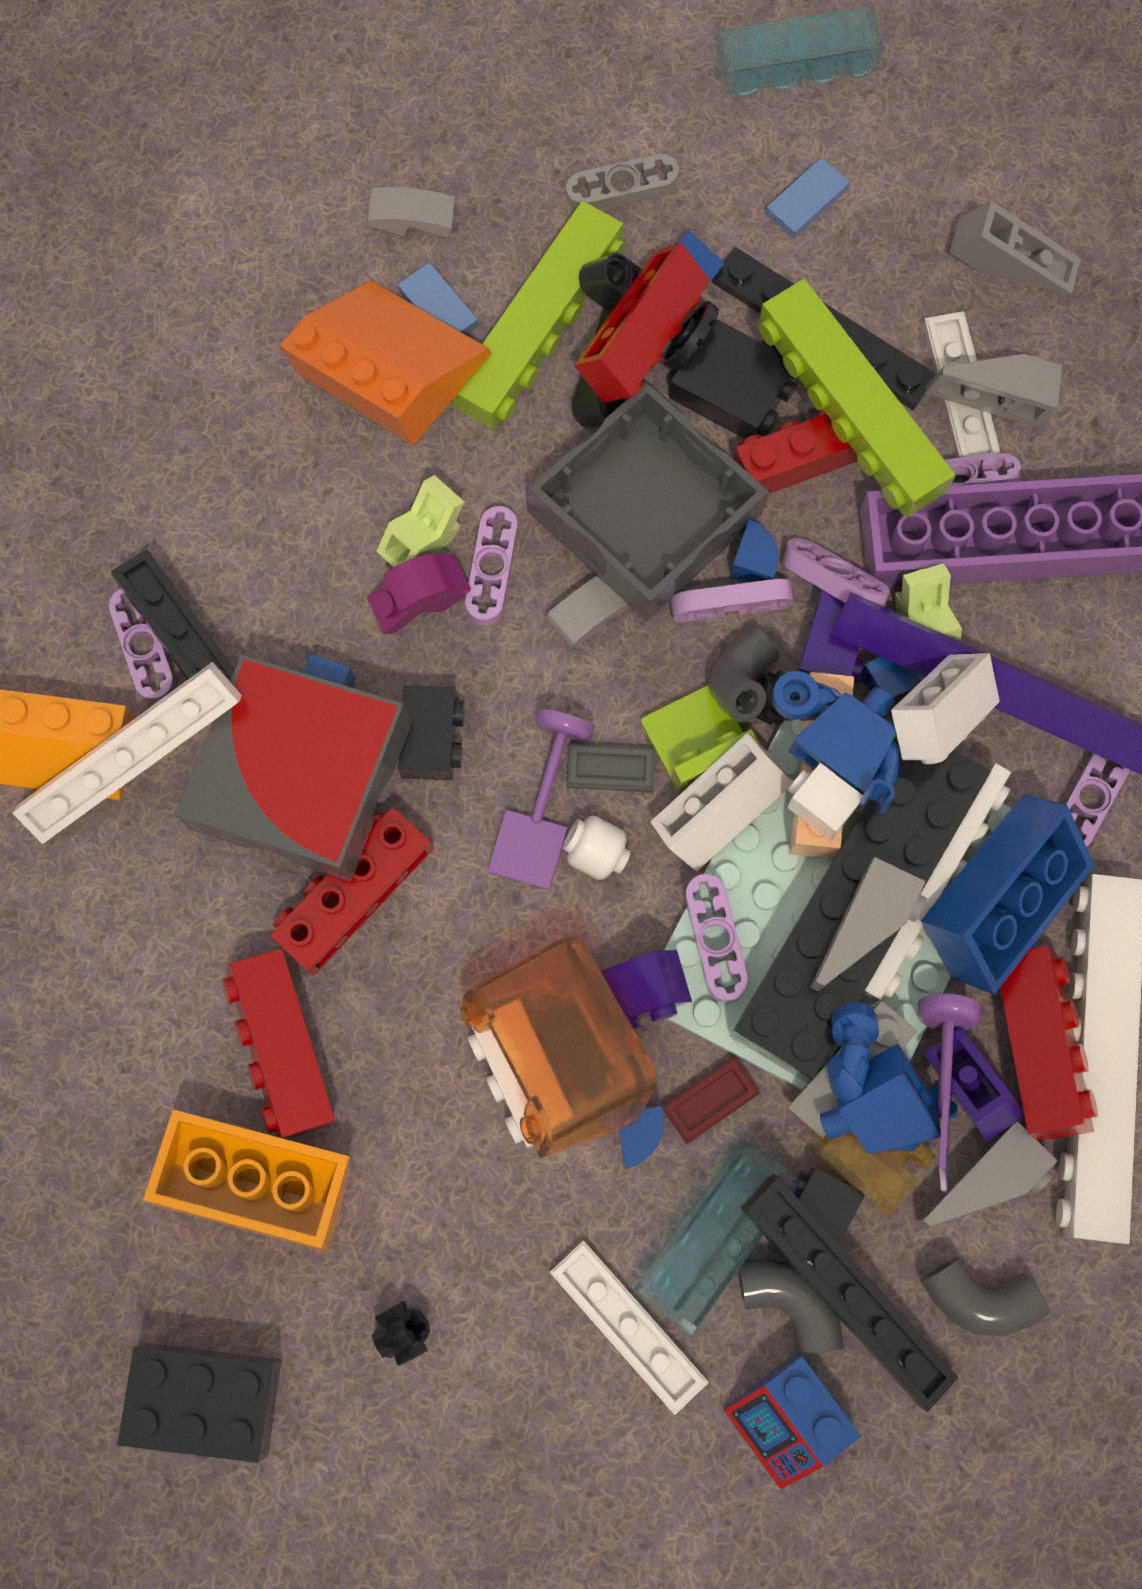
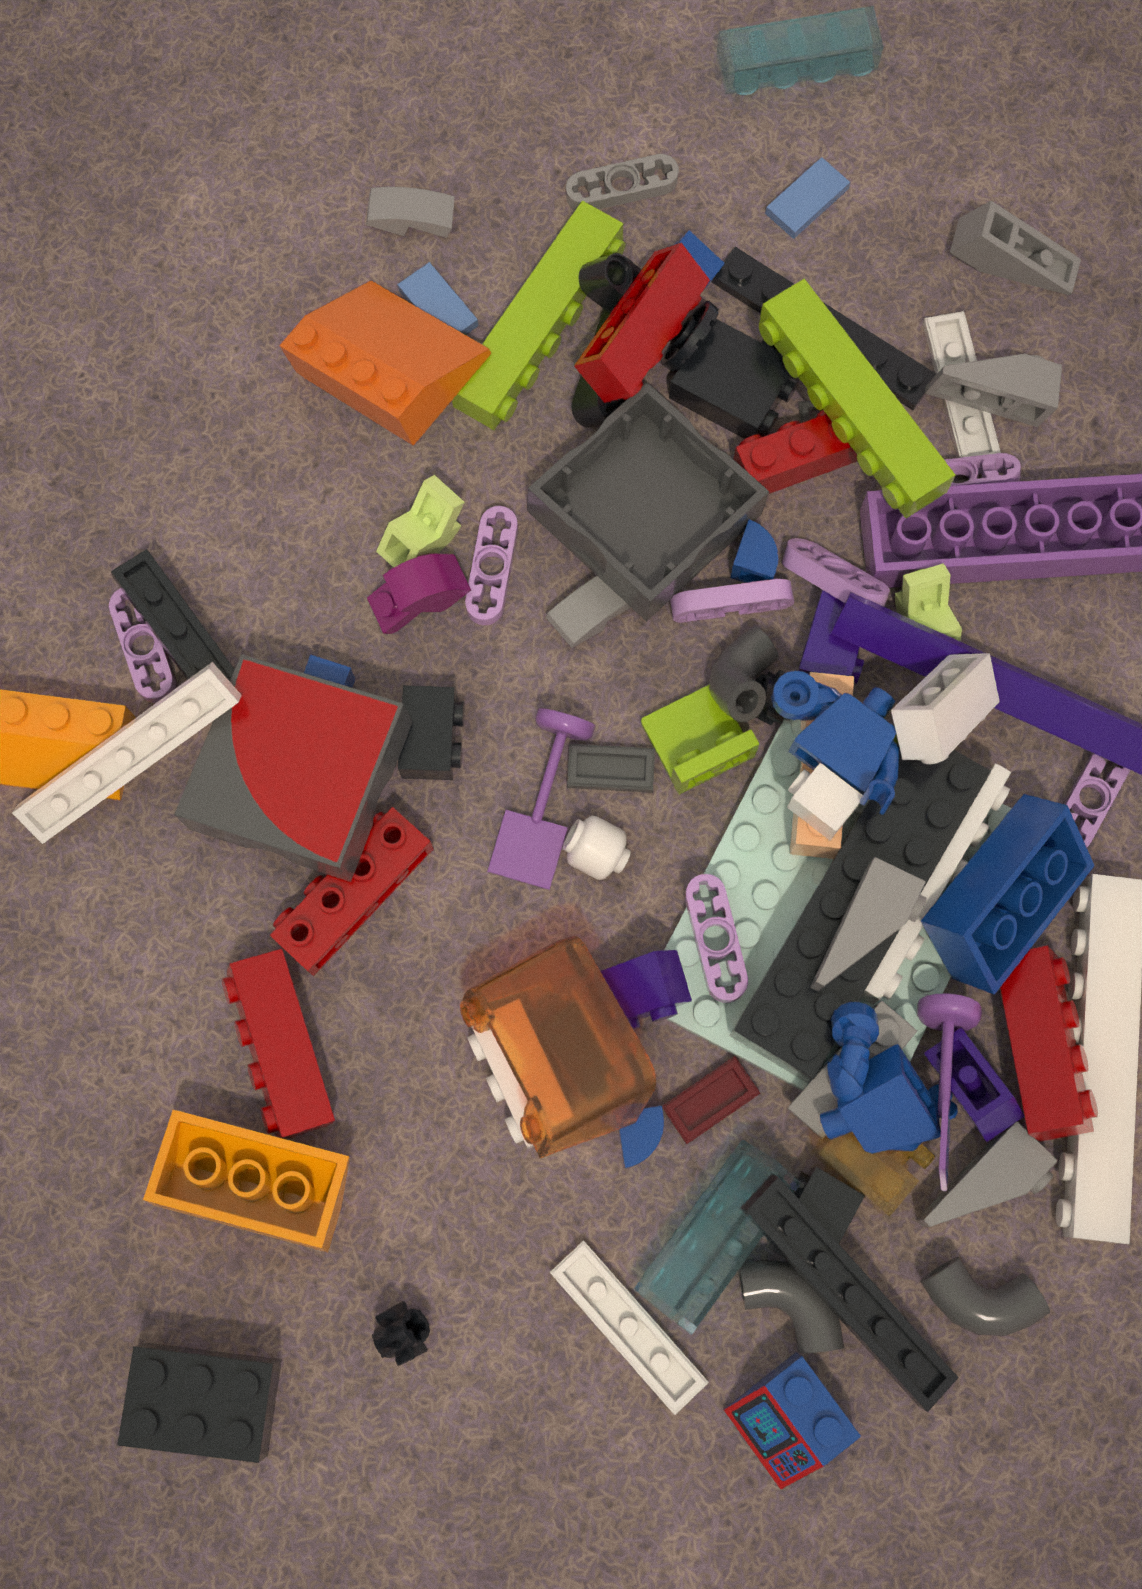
(721, 802): white brick -> none
(889, 677): blue brick -> none

